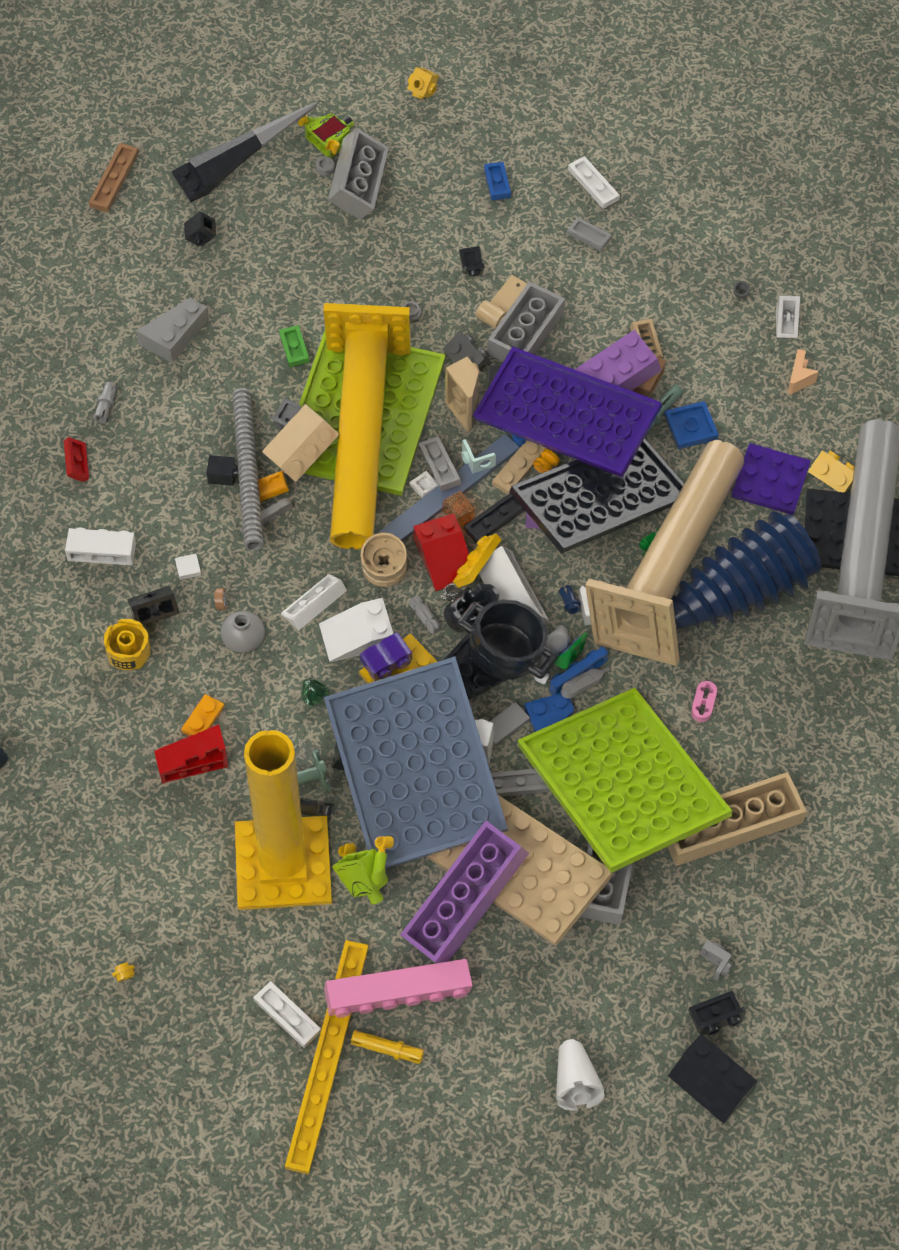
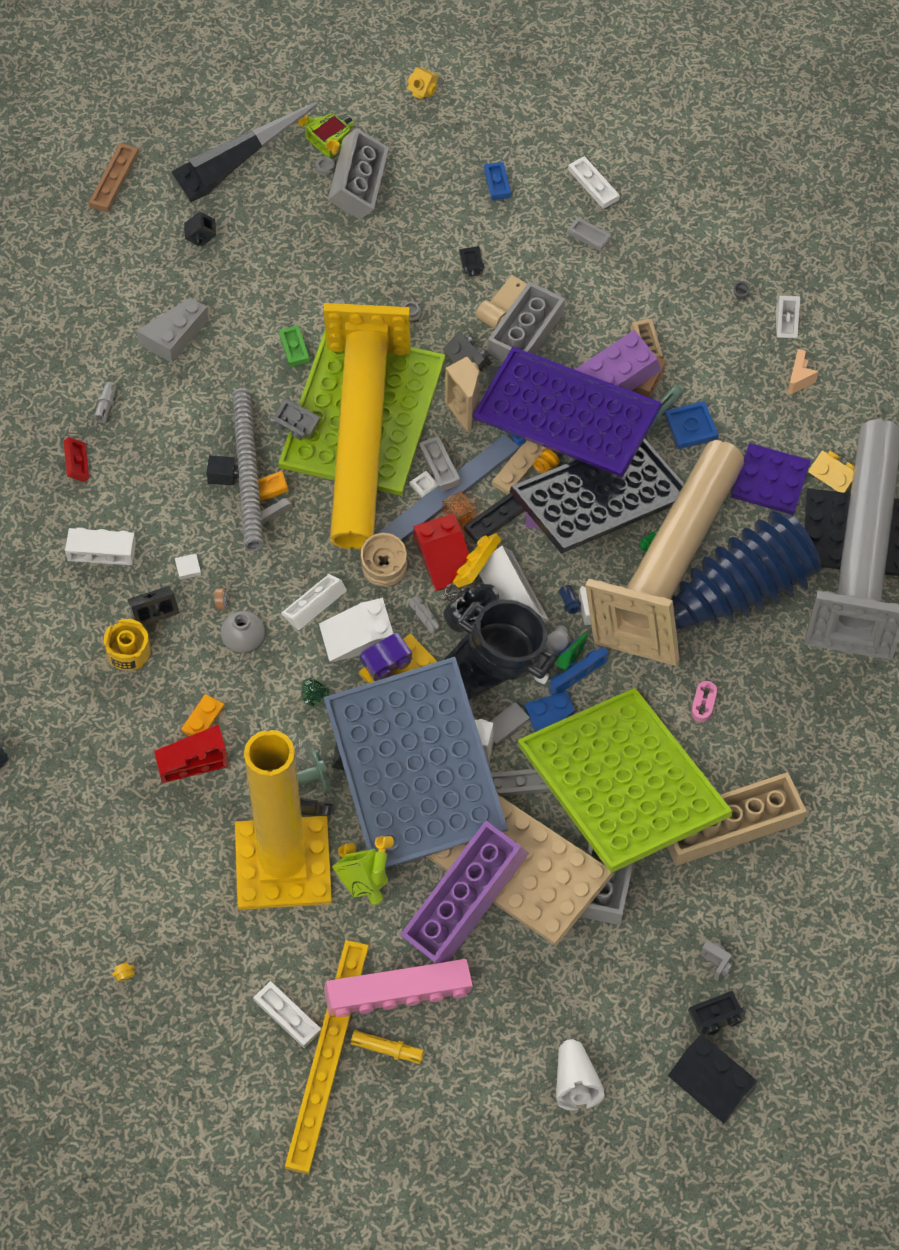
(300, 442): tan slope -> none
(474, 463): light aqua bracket -> none
(582, 682): light grey piece -> none

